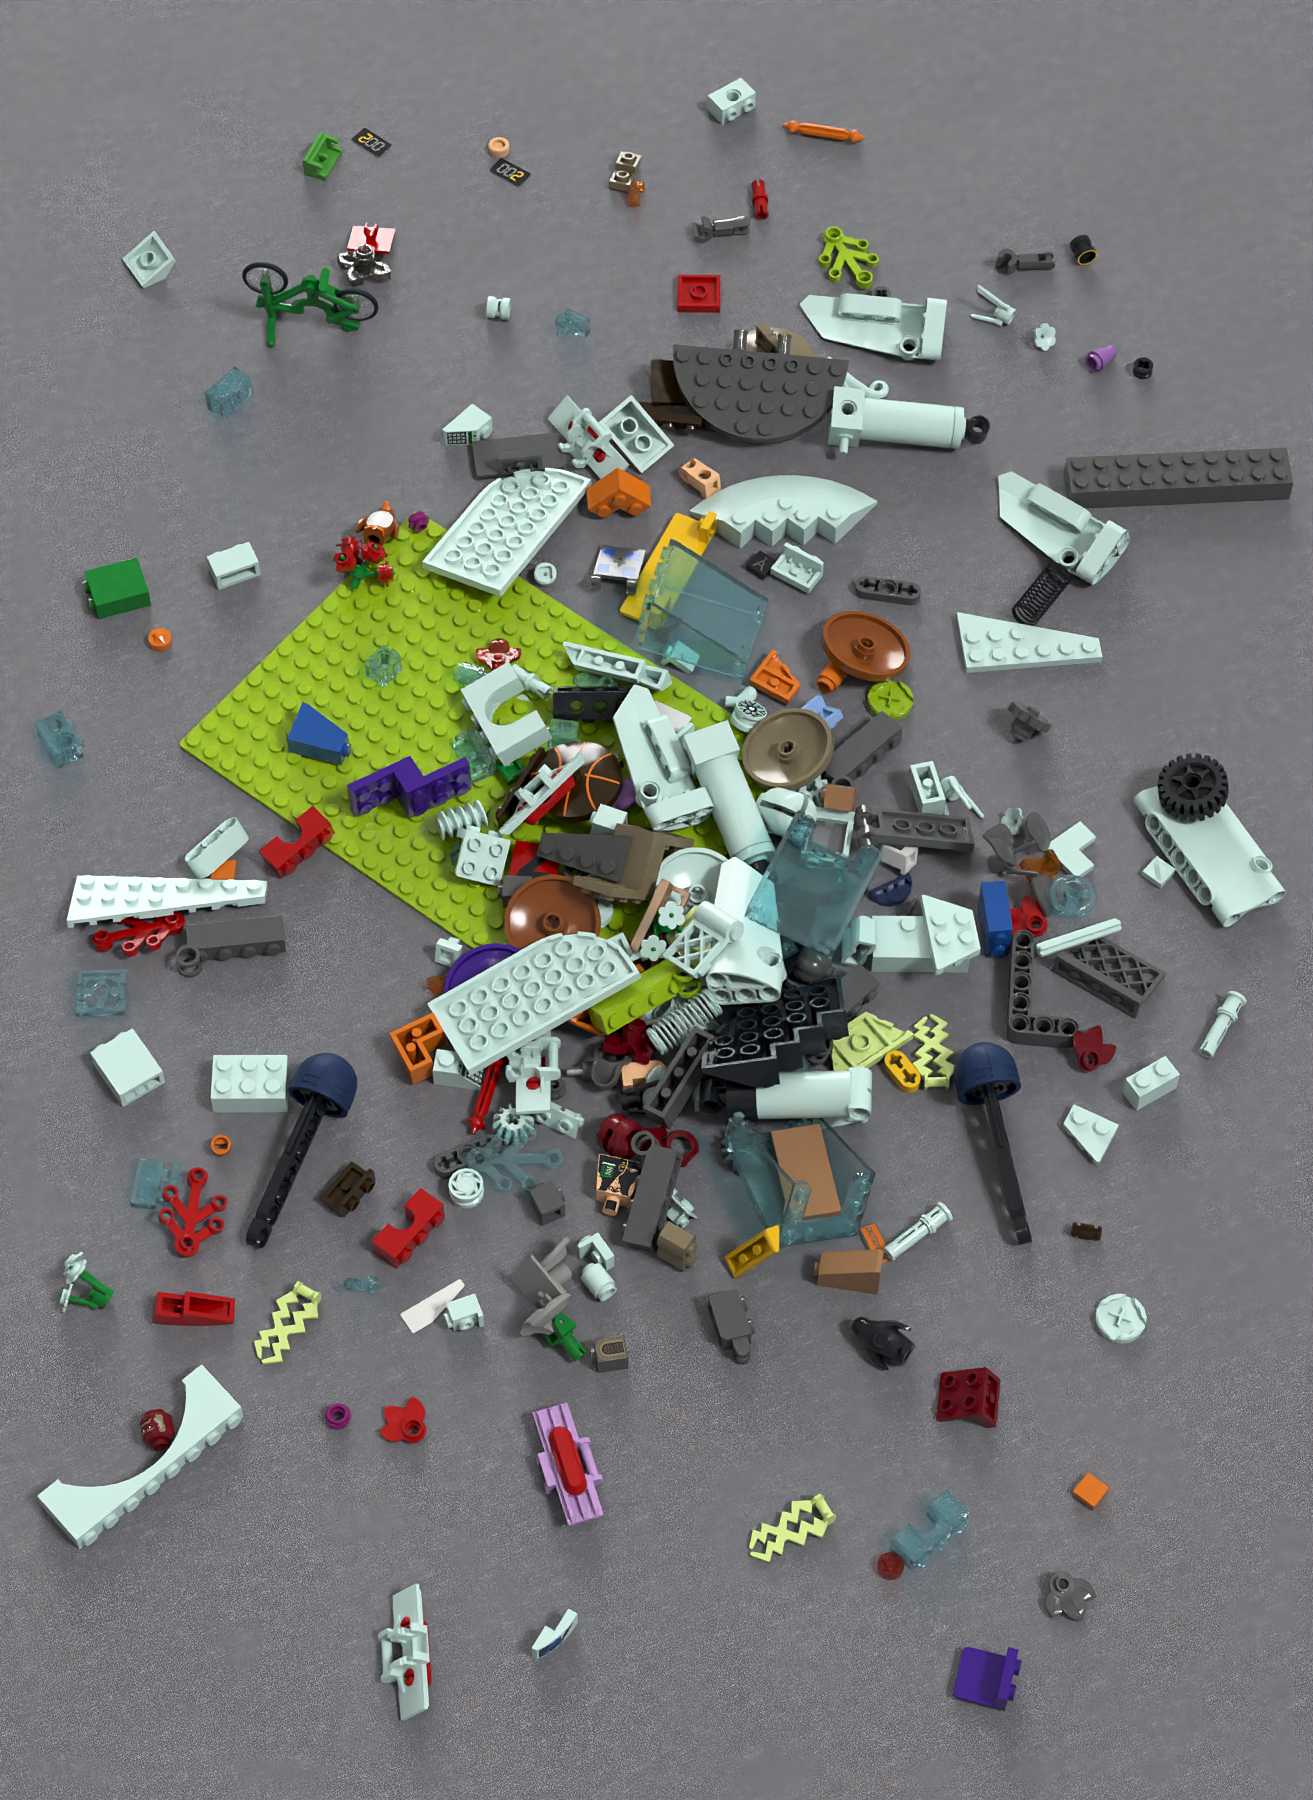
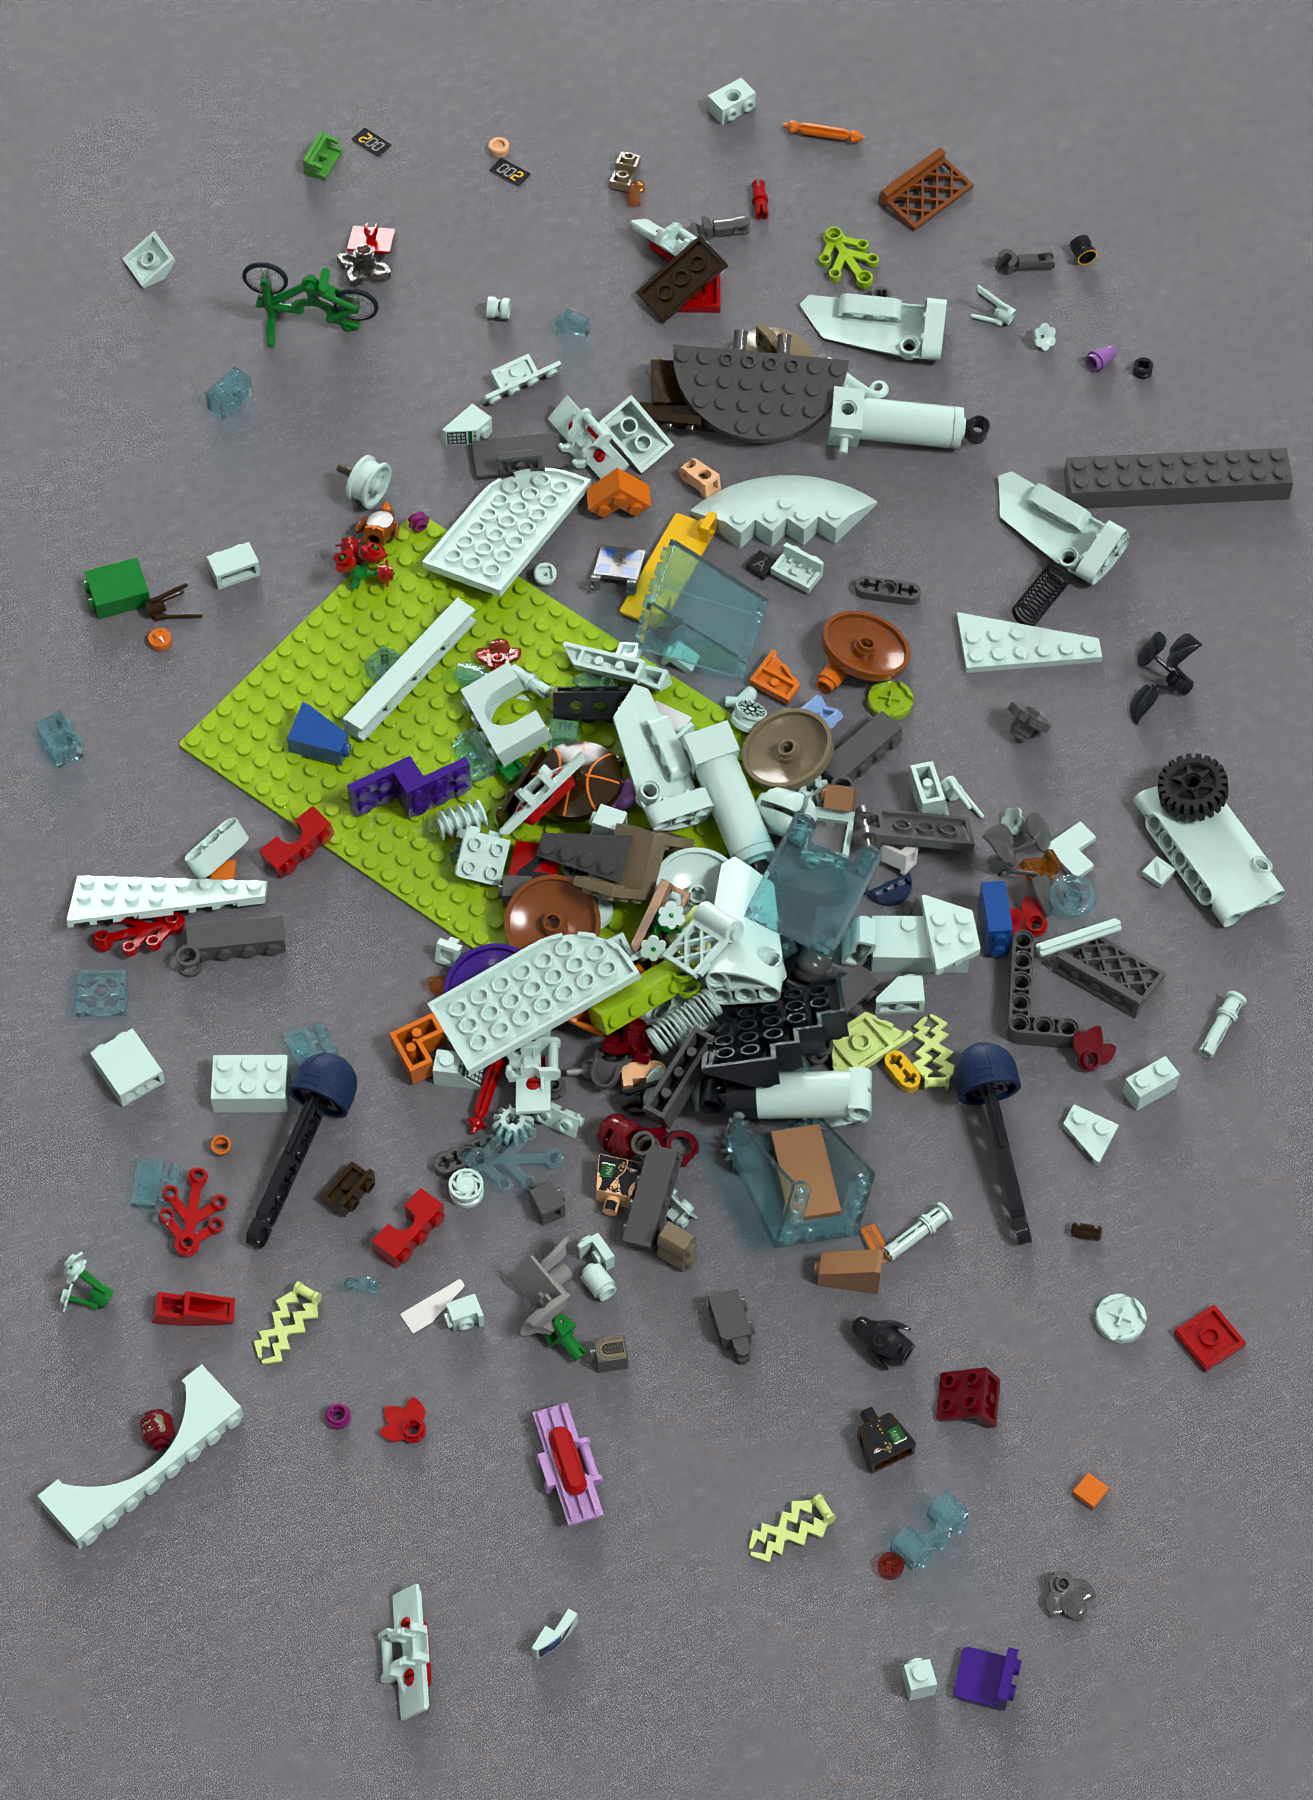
(156, 605): none -> dark brown plant
(302, 1042): none -> clear light blue plate
(366, 480): none -> light aqua wheel
(409, 670): none -> light aqua tile
(516, 374): none -> light aqua bracket
(629, 649): none -> light aqua tile
(663, 240): none -> light aqua piece
(682, 279): none -> dark brown tile
(753, 1251): yellow slope -> none
(883, 1440): none -> torso
(902, 996): none -> light aqua slope
(911, 180): none -> dark orange fence
(919, 1679): none -> light aqua brick
(1177, 680): none -> black plant
(1209, 1338): none -> red tile

